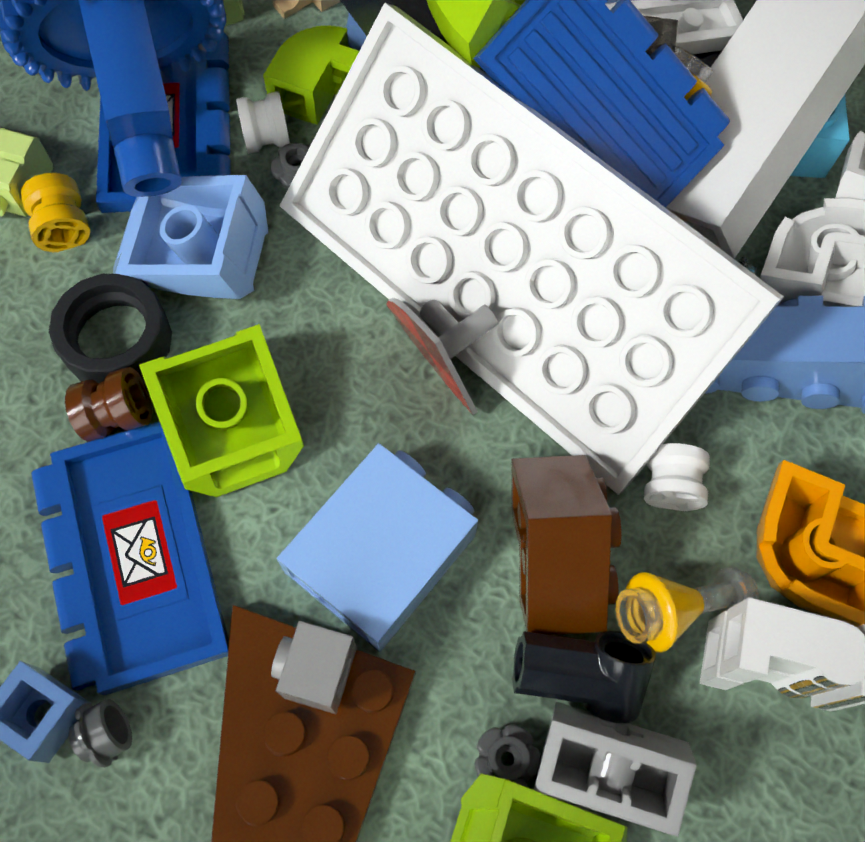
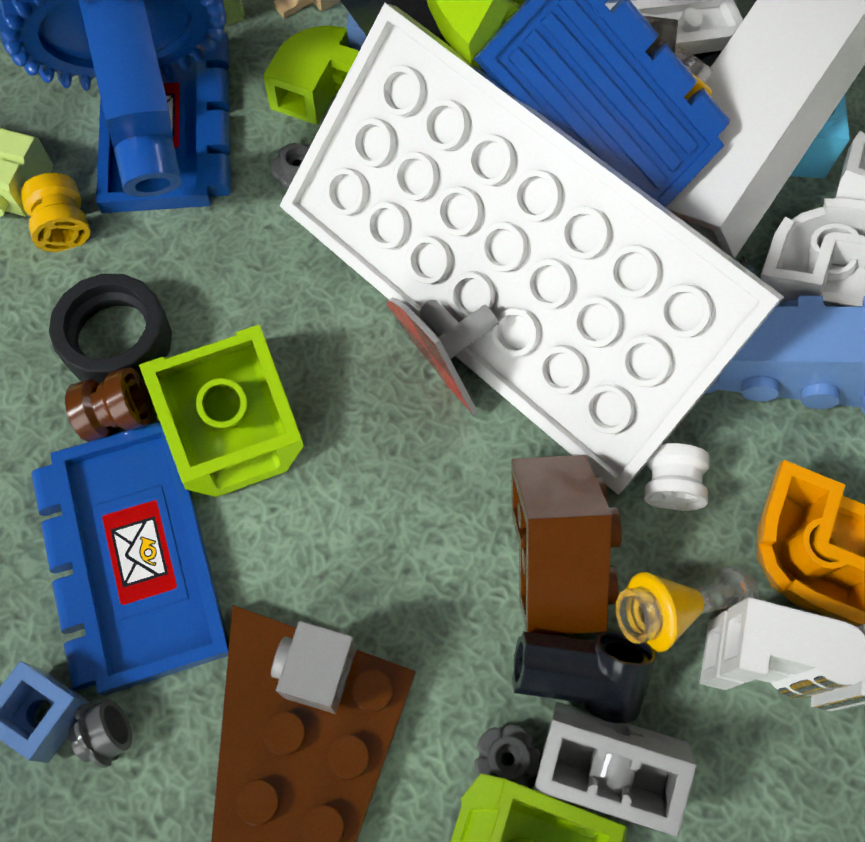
(196, 238): light blue slope -> none
(263, 122): white wheel -> none
(380, 544): light blue brick -> none

